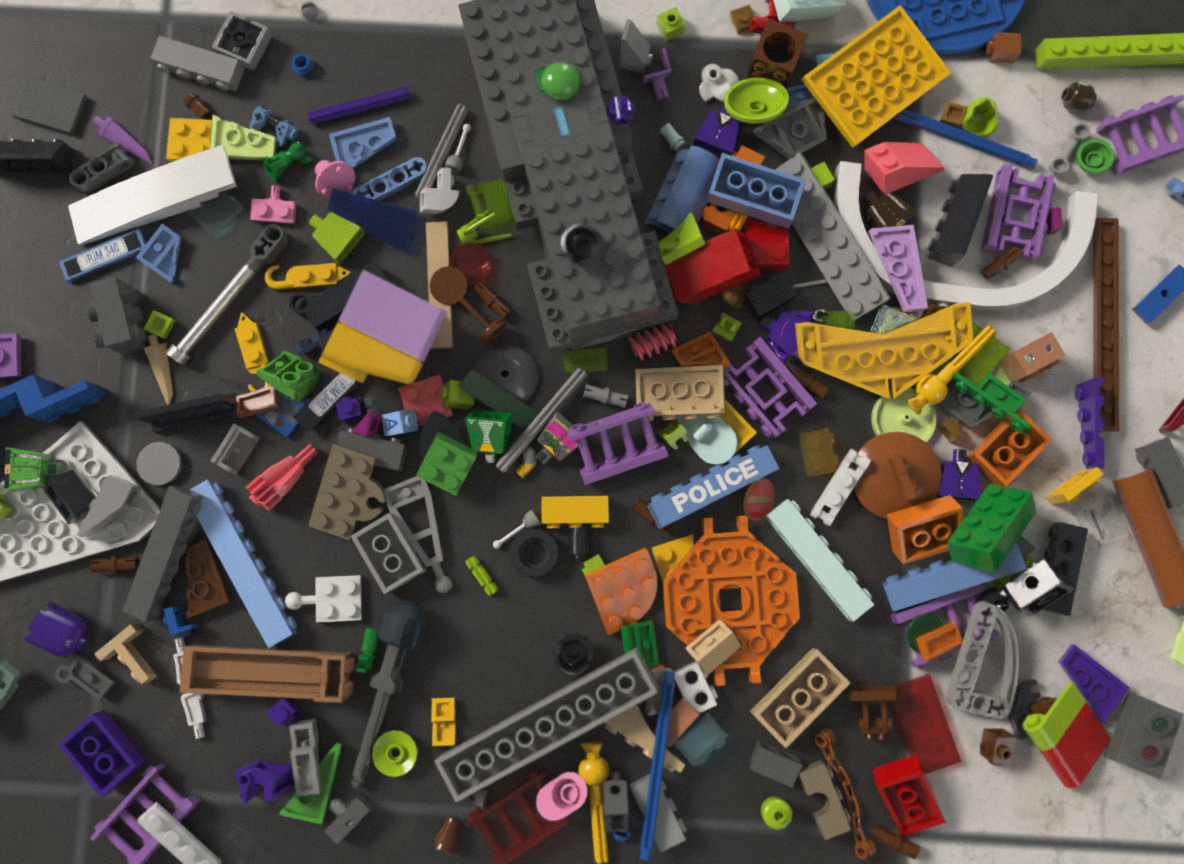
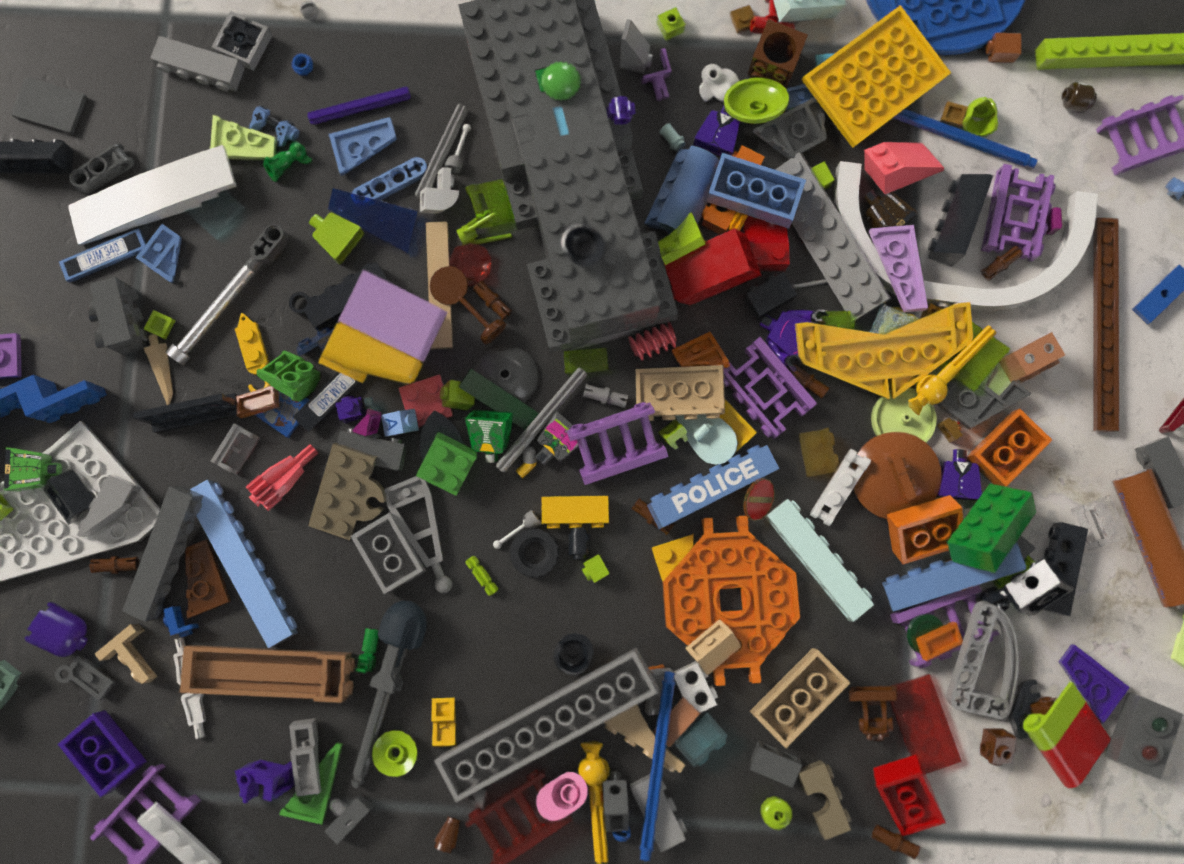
(113, 132): medium lavender bar -> none
(159, 463): light grey tile -> none
(188, 137): yellow plate -> none
(193, 101): reddish brown pin -> none
(273, 209): bright pink plate -> none
(284, 712): dark purple brick -> none
(307, 276): yellow plate -> none
(333, 175): bright pink piece -> none
(335, 599): white plate -> none
(623, 589): orange plate -> none
(643, 637): green plate -> none
(726, 327): lime tile -> none
(735, 295): clear yellow piece -> none
(865, 847): dark orange piece -> none
(998, 397): green bracket -> none
(1071, 489): yellow plate -> none
(1077, 136): light grey bar -> none
(1091, 423): dark purple wing -> none
(1095, 156): bright green hat -> none

